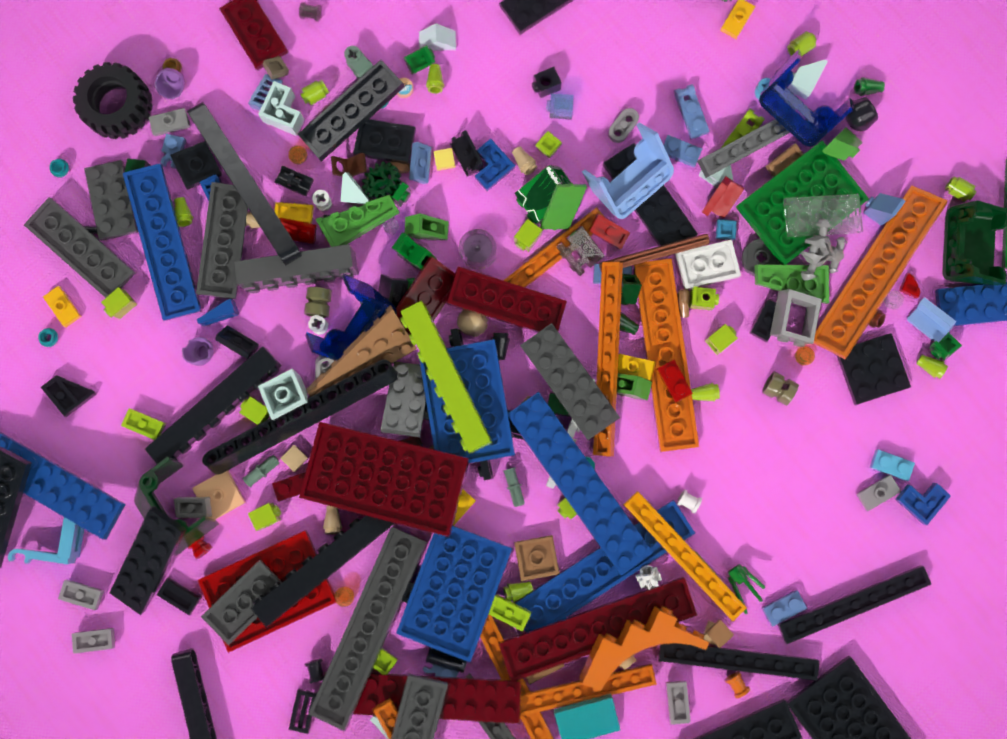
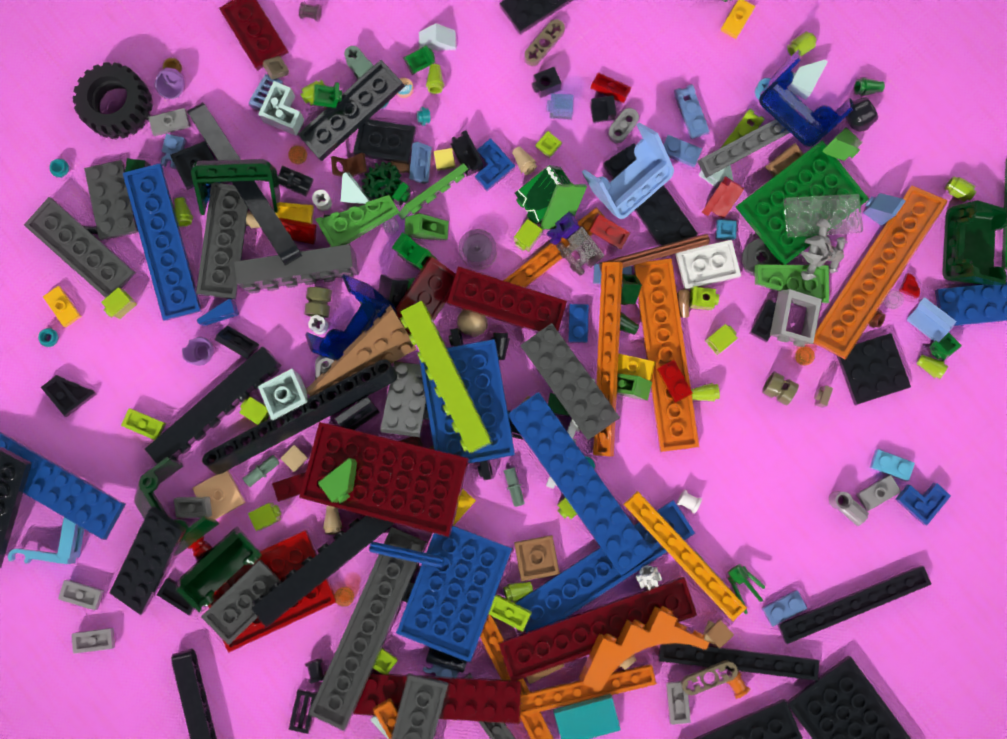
(216, 568): none -> dark green windscreen
(233, 170): none -> dark green windscreen
(327, 95): none -> green bracket
(340, 481): none -> bright green slope
(357, 414): none -> black plate
(407, 554): none -> blue axle
(423, 116): none -> teal plate
(430, 194): none -> bright green wing
(545, 34): none -> dark tan beam
(565, 227): none -> dark purple plate
(578, 323): none -> blue plate
(603, 109): none -> black panel
(610, 87): none -> red plate
(720, 666): none -> dark tan beam
(822, 396): none -> dark tan plate
(849, 507): none -> light grey piece

